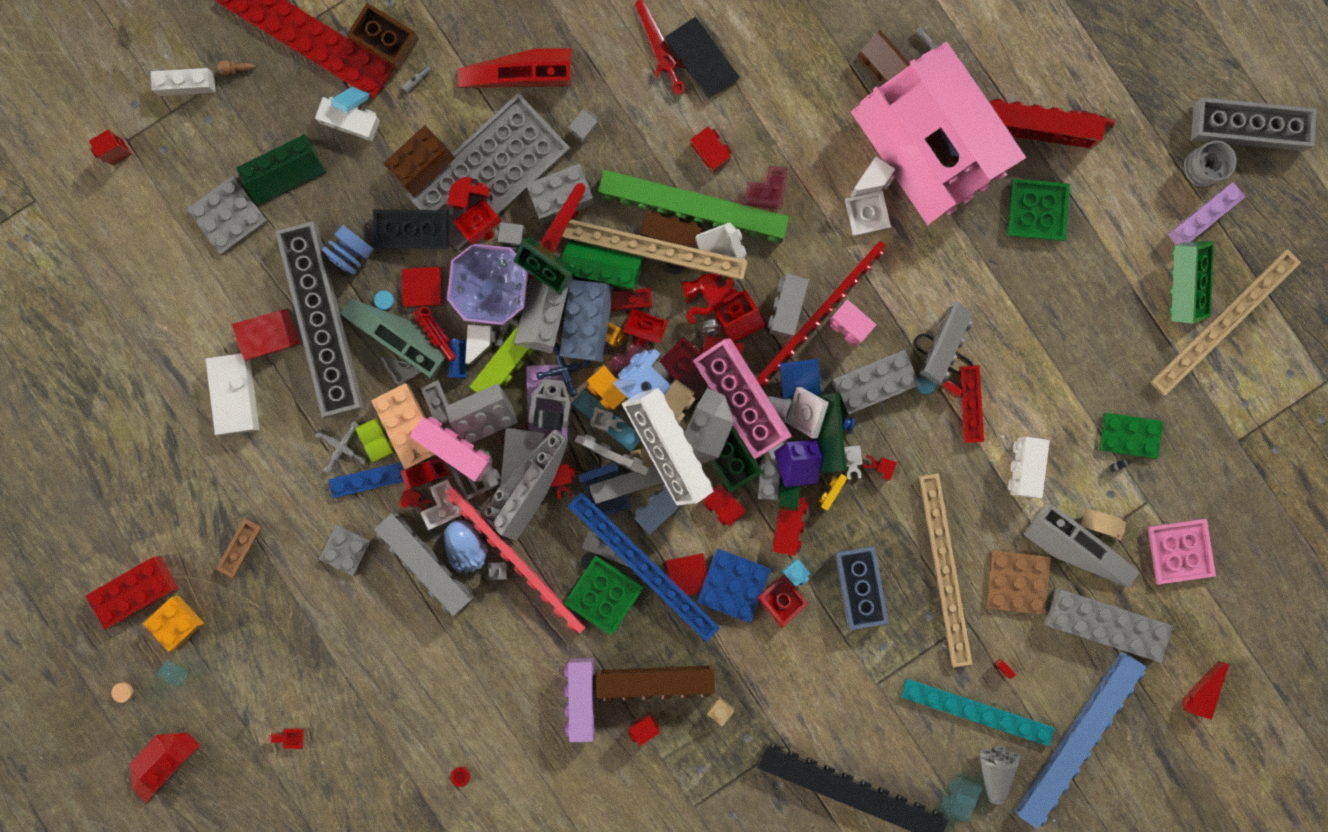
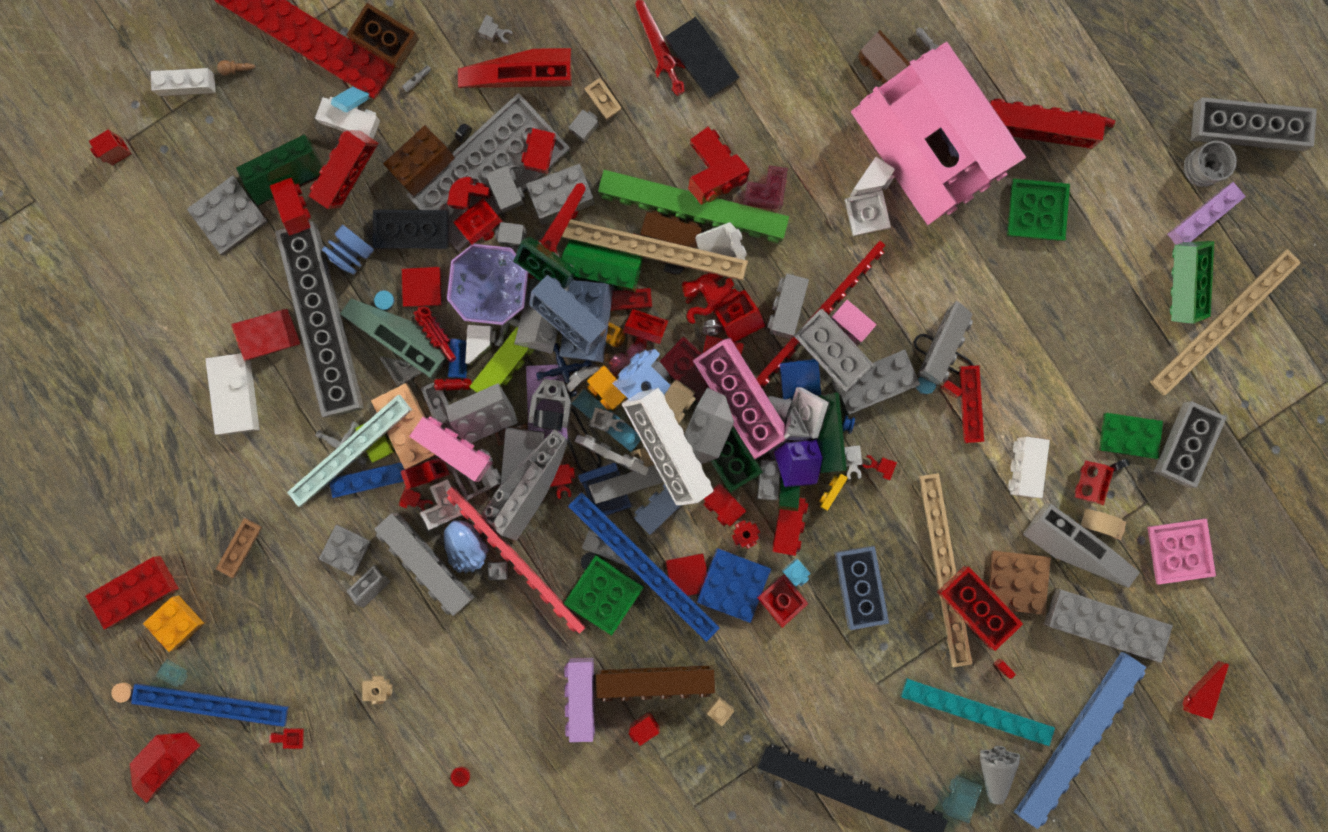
(209, 705): none -> blue plate
(291, 206): none -> red brick
(343, 169): none -> red brick
(349, 450): none -> light aqua plate
(368, 586): none -> light grey slope
(370, 692): none -> tan brick
(452, 384): none -> red axle
(463, 133): none -> black tile
(490, 30): none -> light grey piece
(504, 188): none -> light grey brick
(539, 150): none -> red brick
(567, 314): none -> sand blue brick
(581, 377): none -> light grey plate
(603, 99): none -> tan plate
(719, 179): none -> red brick
(738, 534): none -> red brick
(795, 427): none -> light grey tile
(834, 350): none -> light grey tile
(980, 608): none -> red brick
(1099, 483): none -> red brick
(1190, 444): none -> light grey brick

